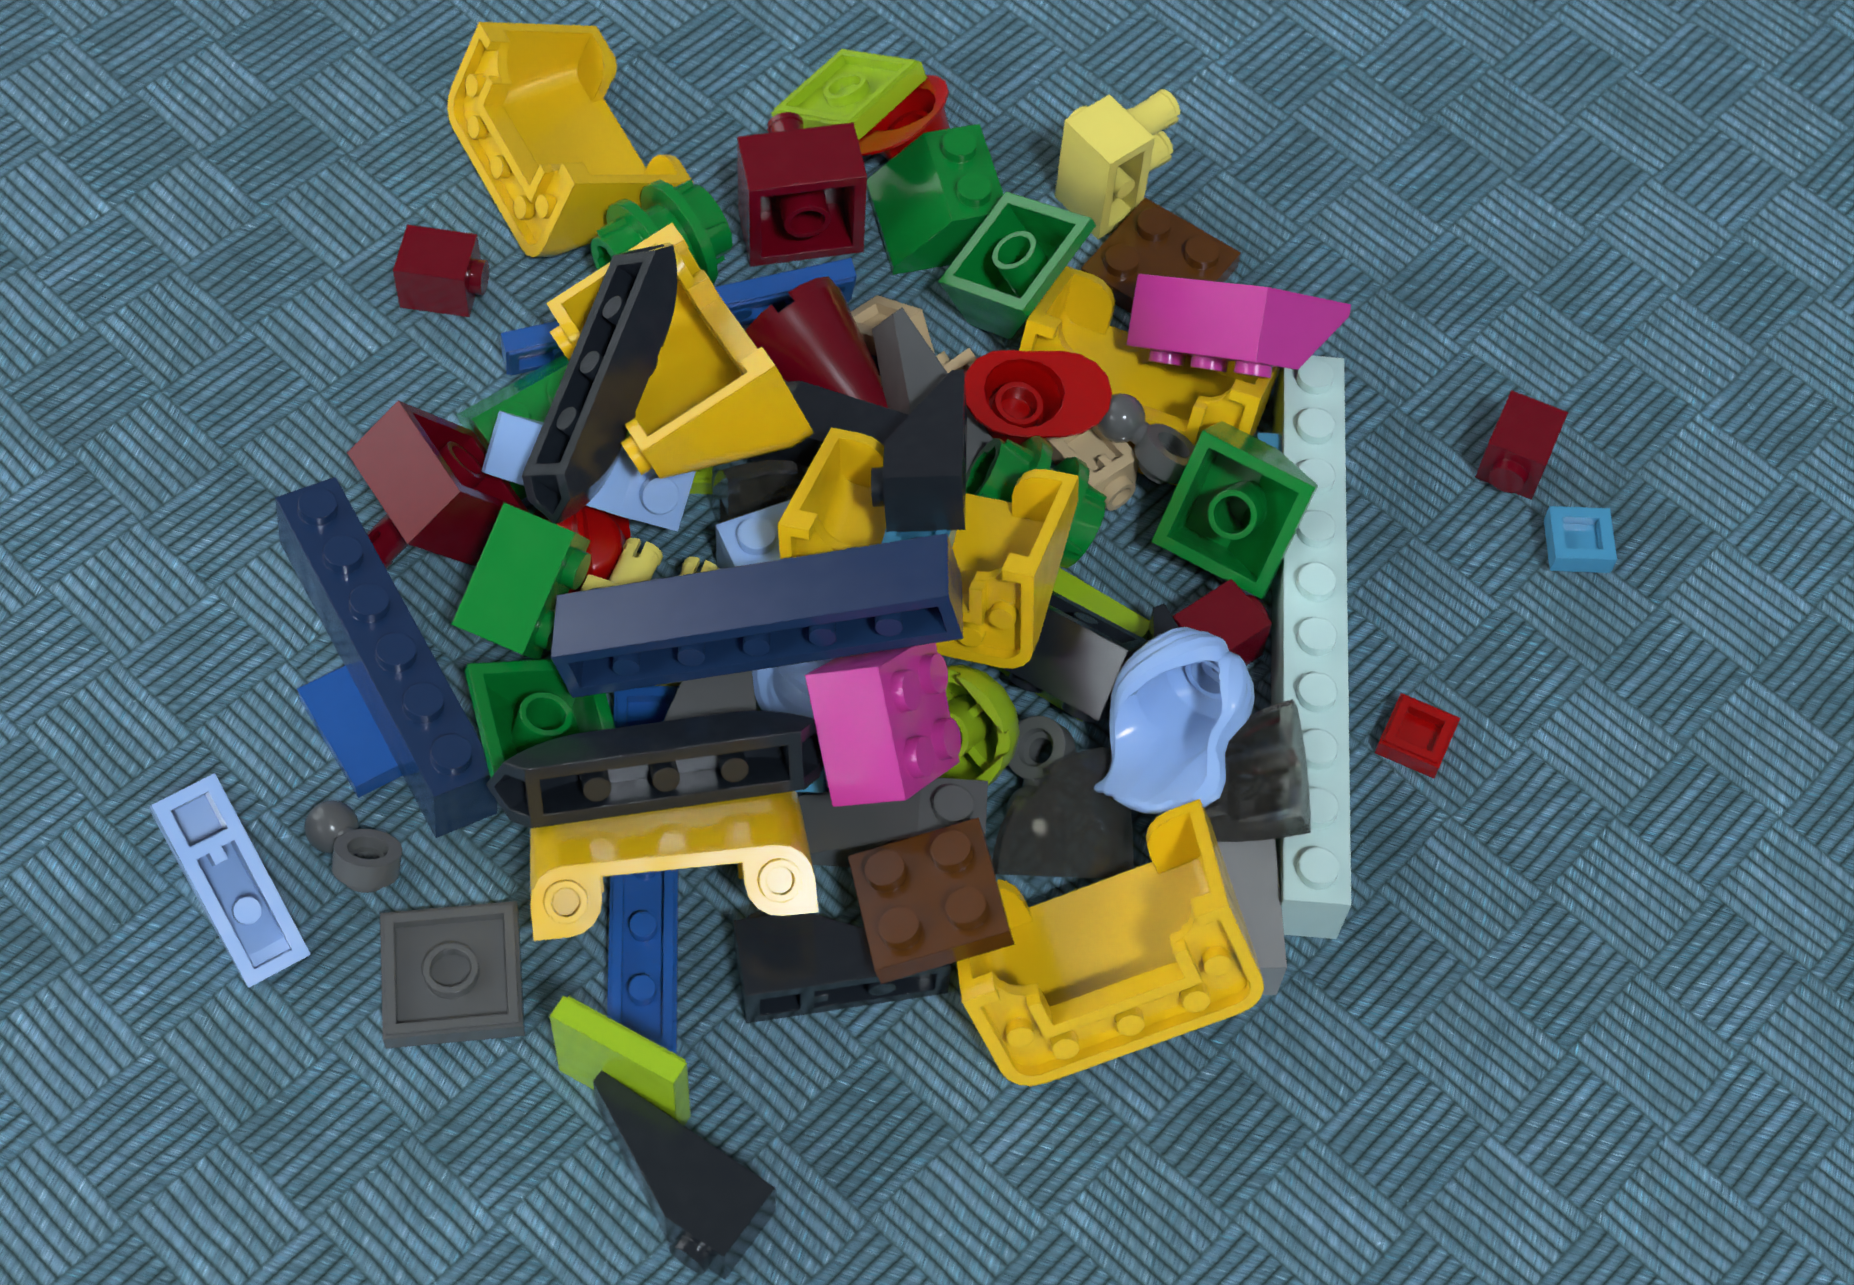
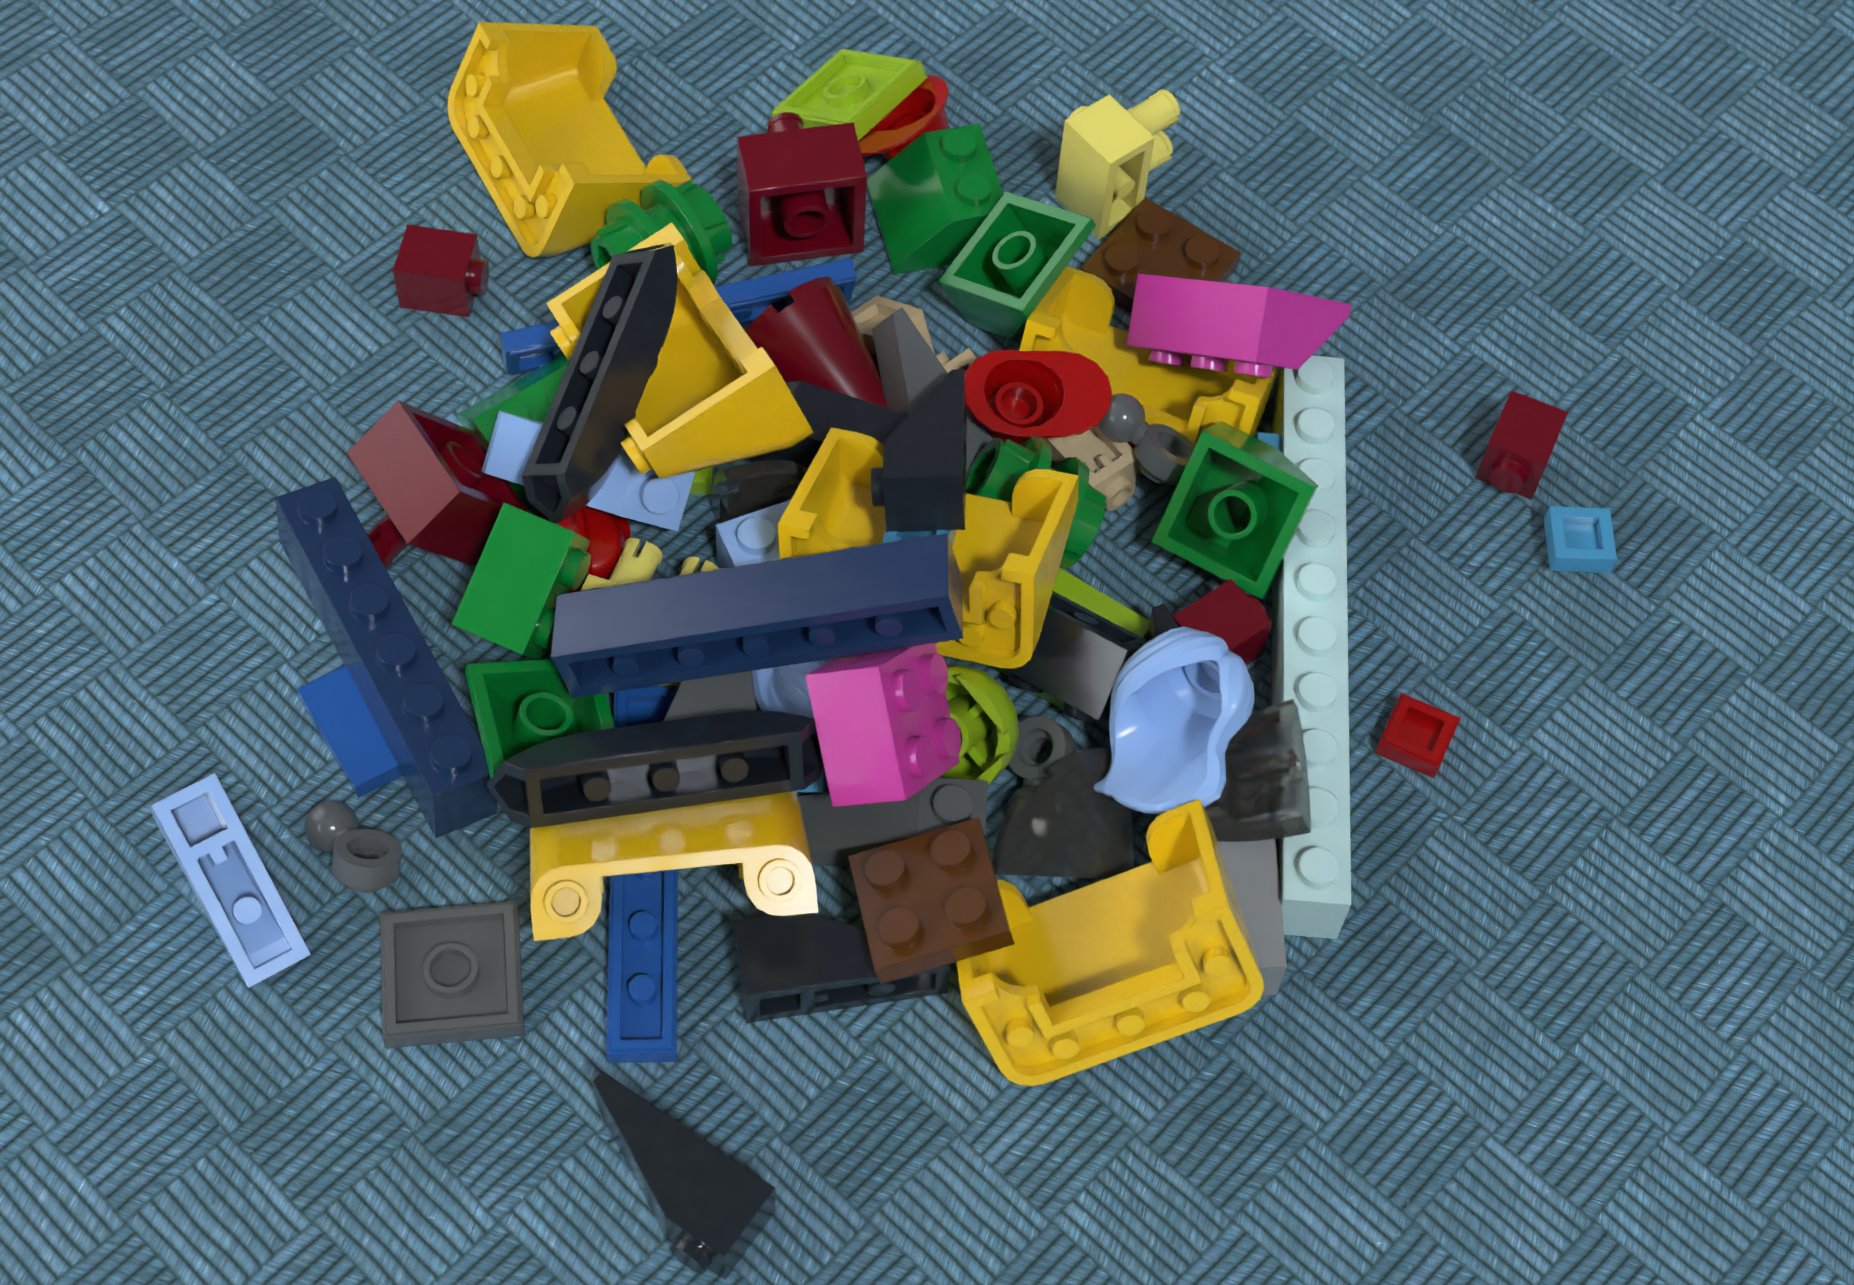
(593, 1043): lime tile -> none

